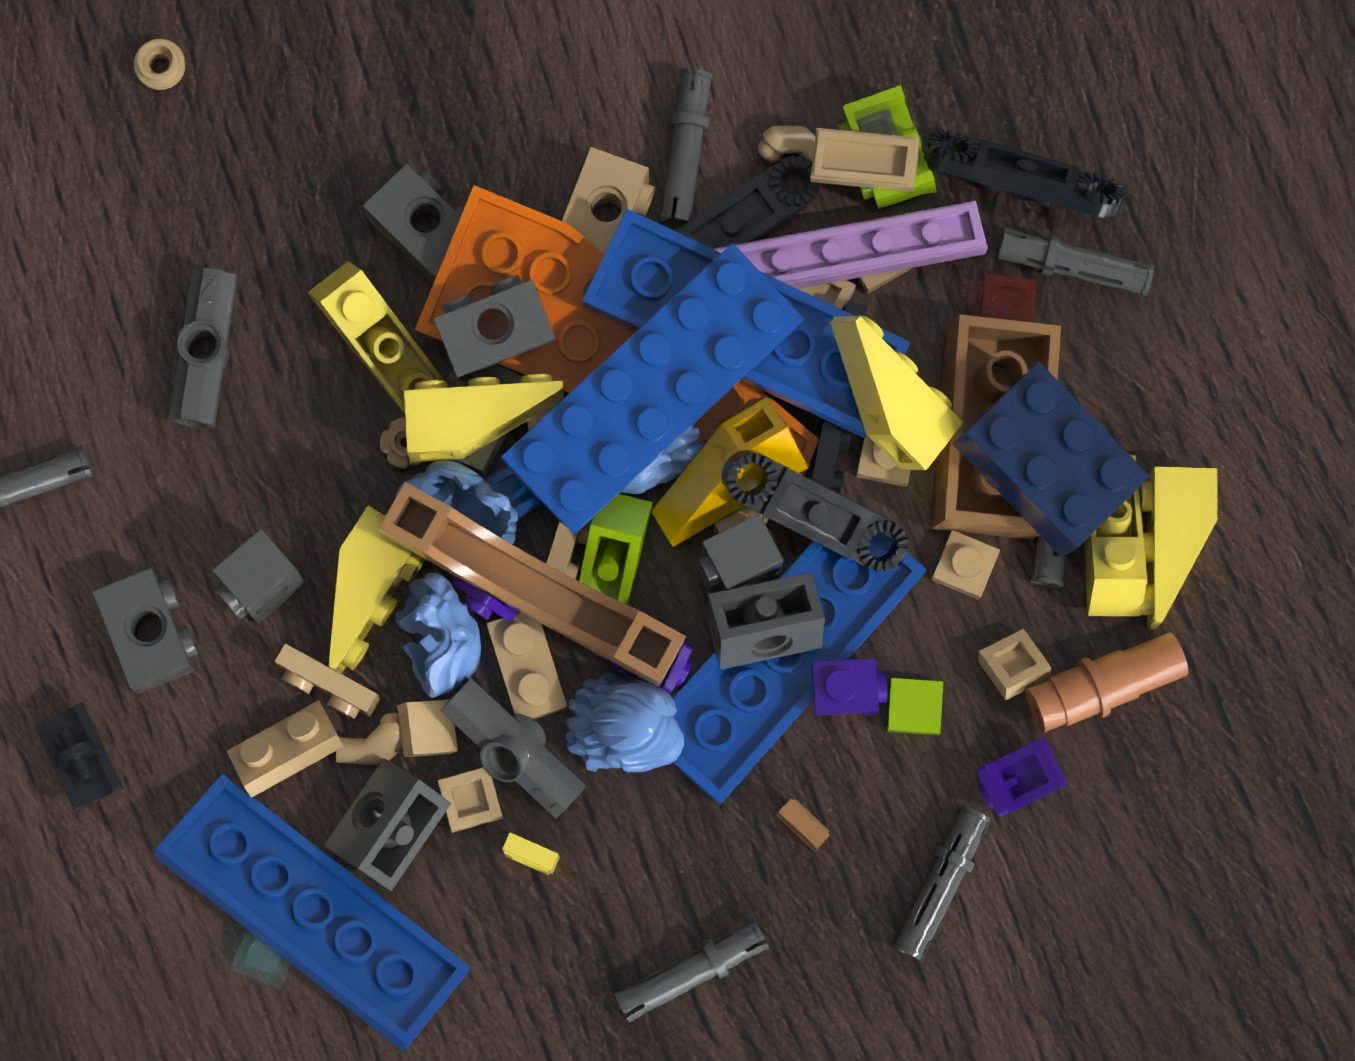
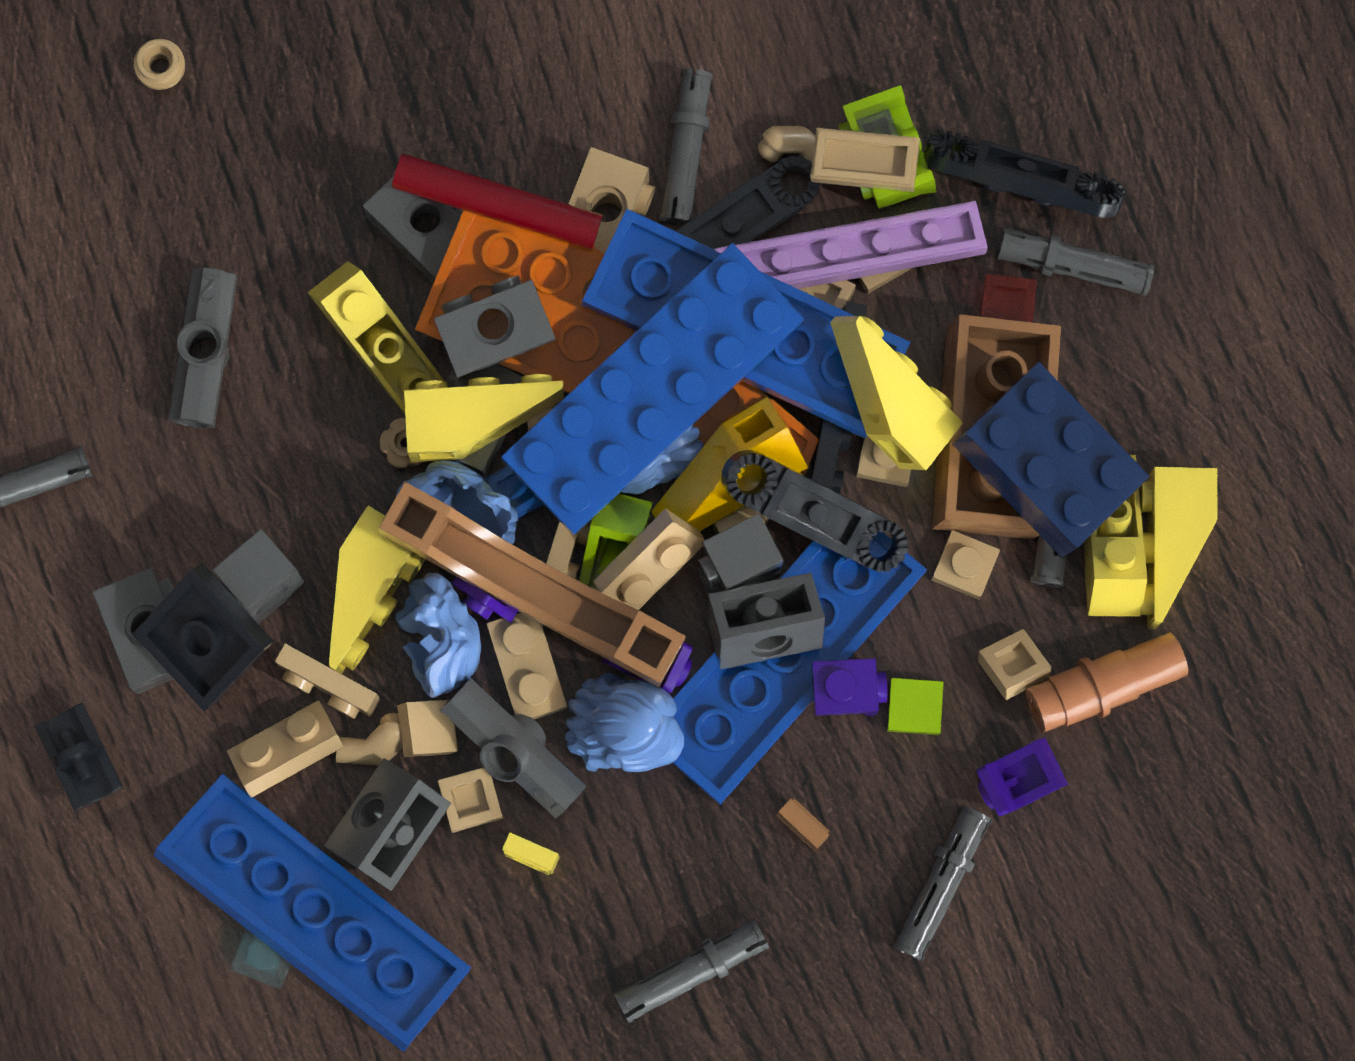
(203, 637): none -> black plate
(496, 201): none -> dark red piece
(650, 560): none -> tan plate

